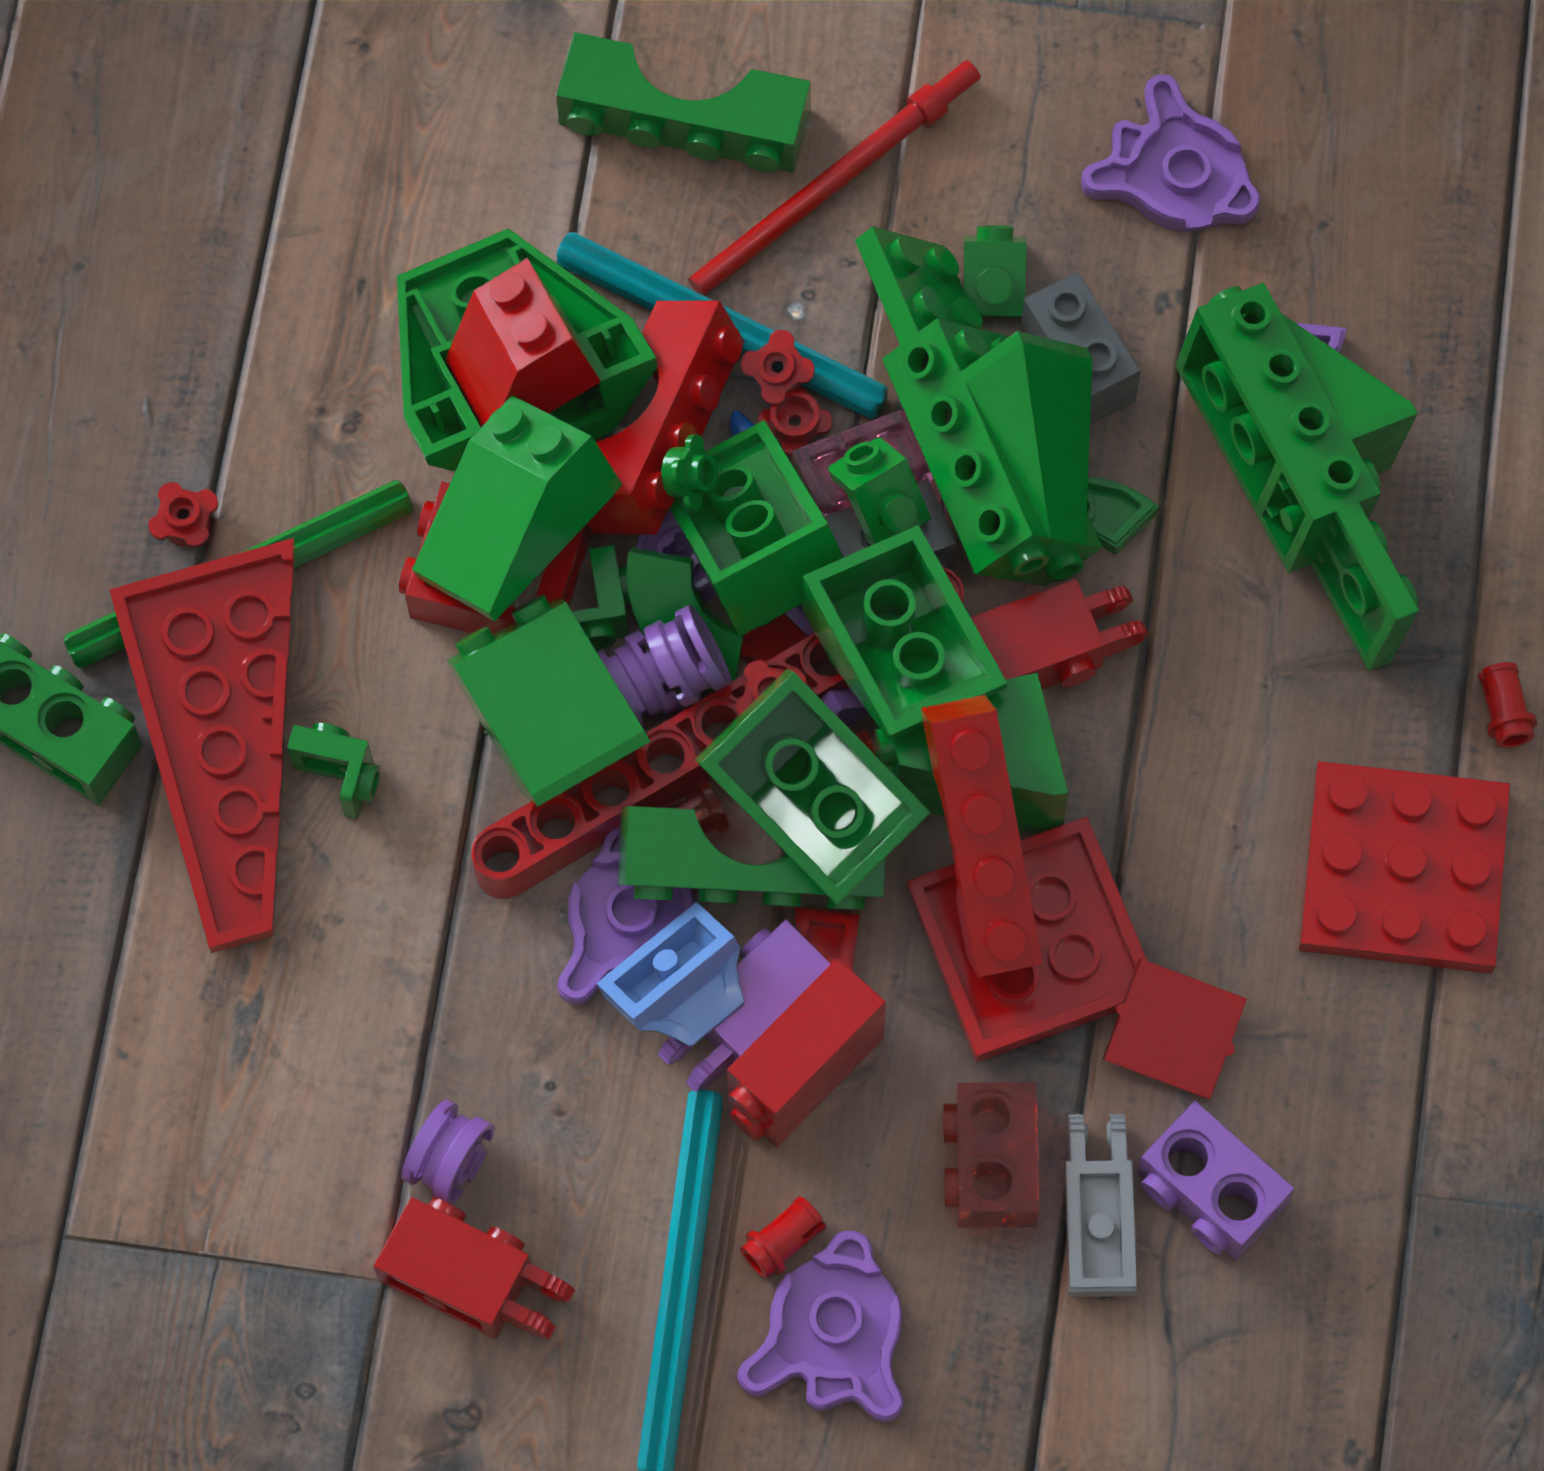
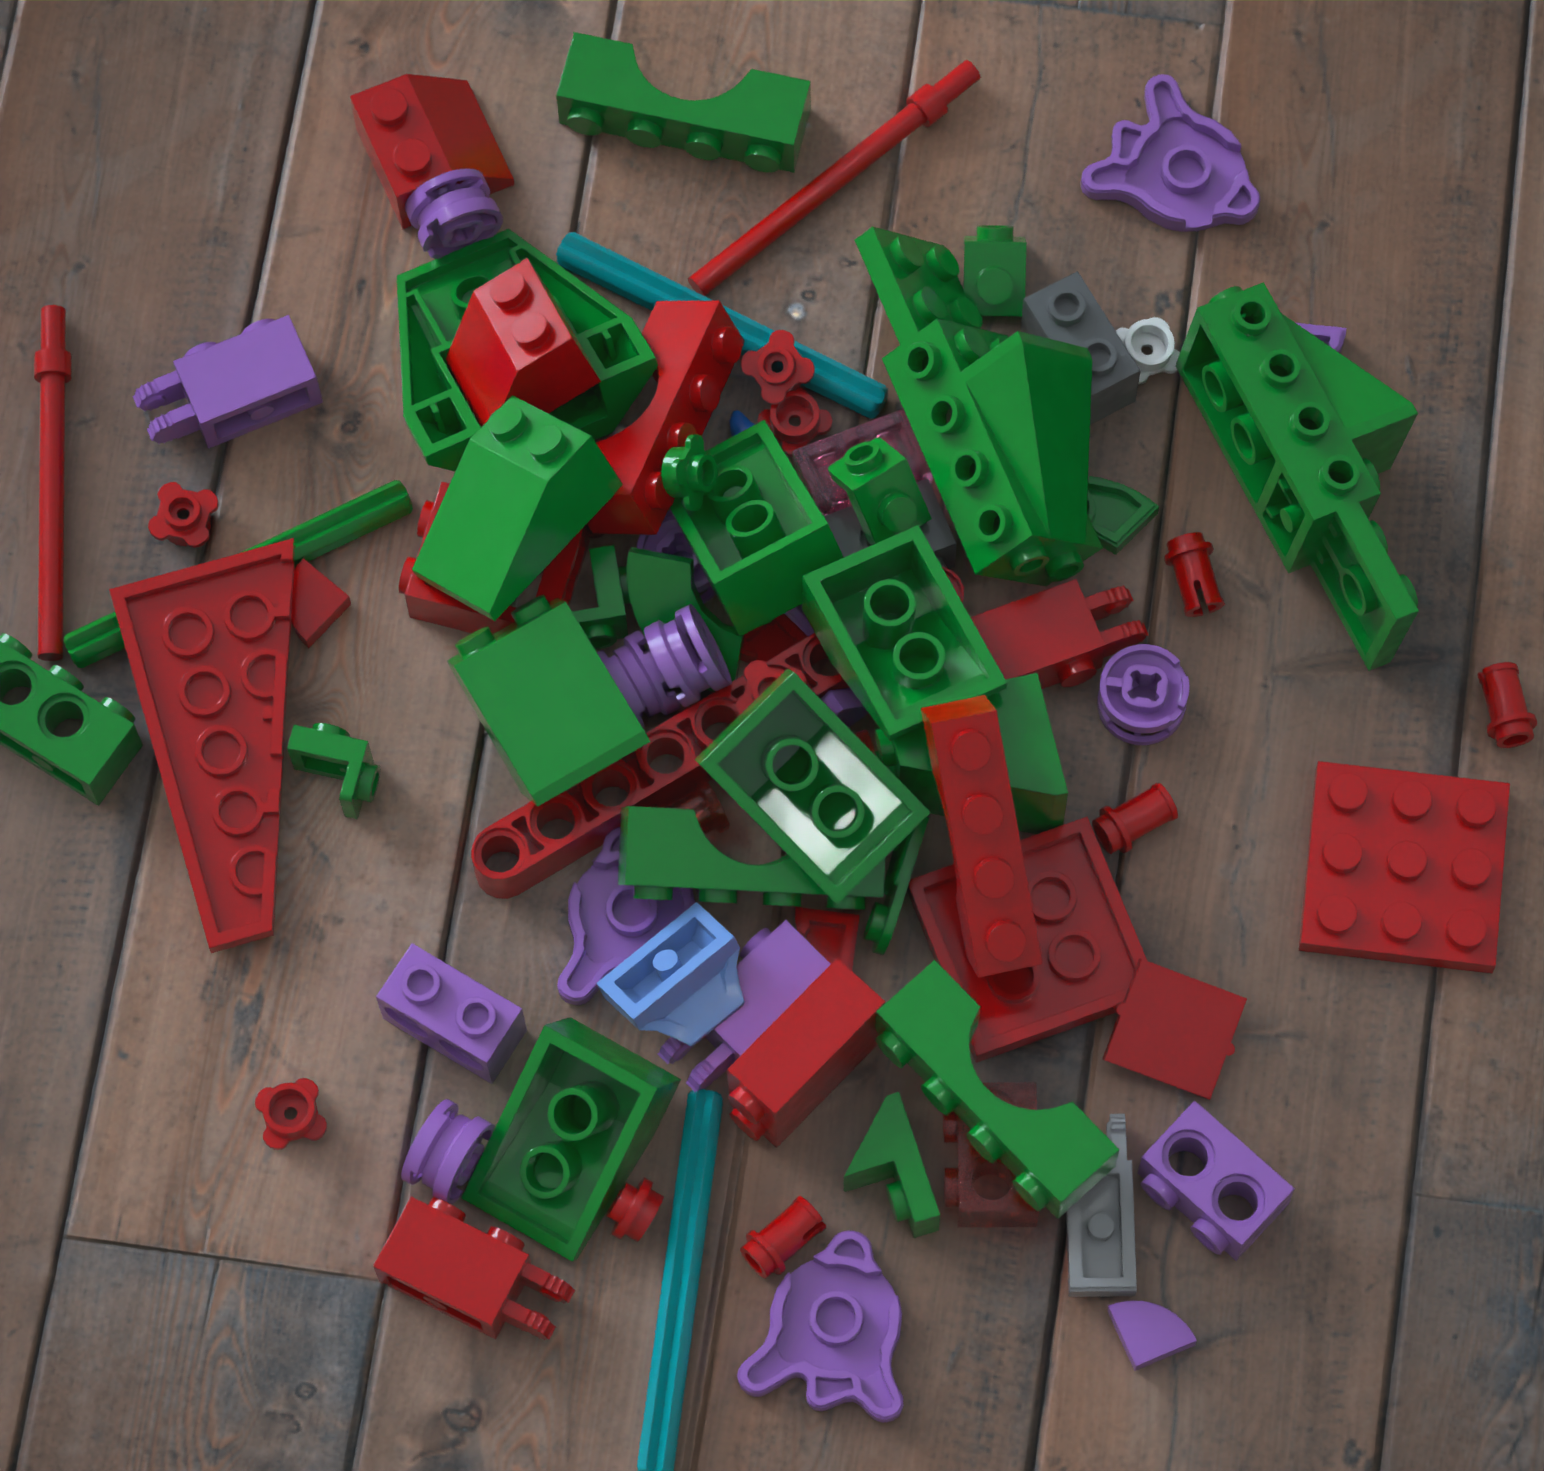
(52, 371): none -> red bar
(233, 385): none -> medium lavender hinge
(285, 1096): none -> red plate
(315, 603): none -> red tile
(424, 129): none -> red slope
(451, 1013): none -> medium lavender brick
(453, 213): none -> medium lavender wheel
(569, 1136): none -> green slope
(634, 1209): none -> red plate
(885, 916): none -> green piece
(892, 1153): none -> green slope
(1050, 1151): none -> green arch
(1134, 818): none -> red pin
(1143, 693): none -> medium lavender wheel
(1149, 1331): none -> medium lavender tile
(1156, 335): none -> white plate
(1193, 572): none -> red pin

